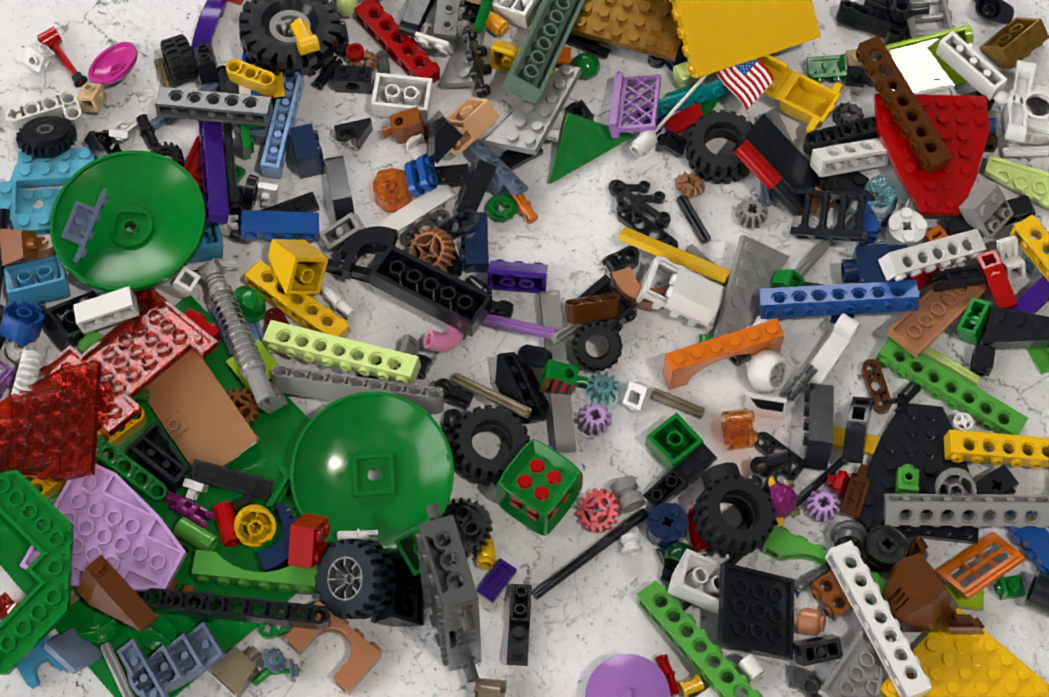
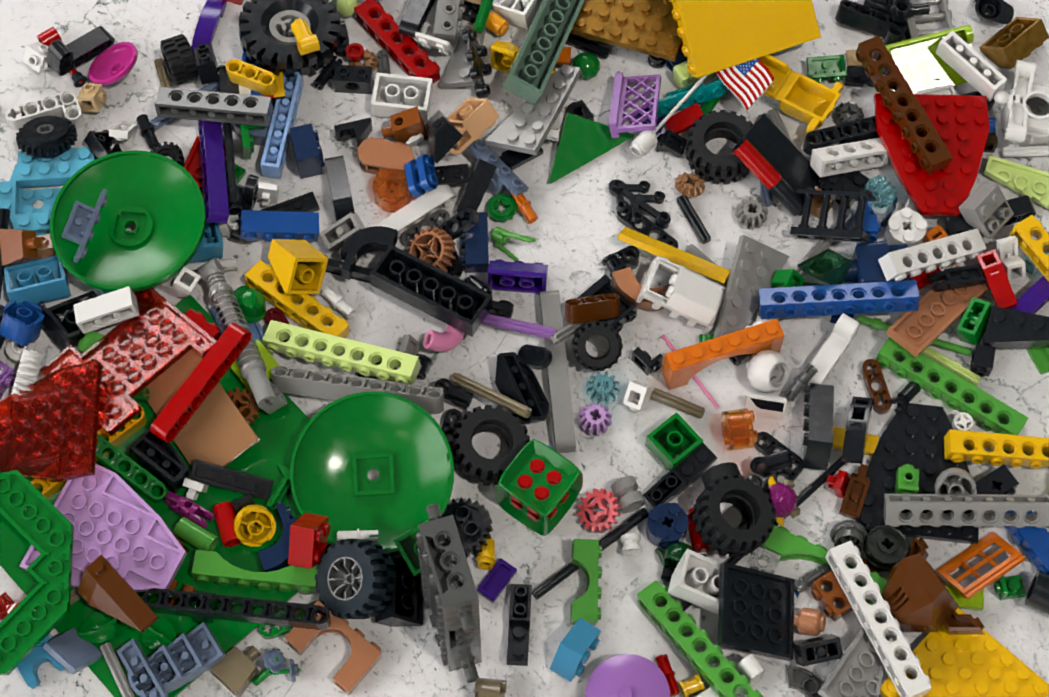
(67, 57): none -> black beam
(200, 382): none -> red beam
(380, 154): none -> nougat brick
(502, 236): none -> bright green plant
(561, 378): green torso -> none
(575, 650): none -> dark azure brick
(586, 555): none -> bright green arch
(644, 362): none -> black bracket
(694, 377): none -> bright pink piece
(770, 557): none -> clear brick
(827, 267): none -> clear green slope
(831, 505): lavender gear -> none
(877, 324): none -> bright green bar

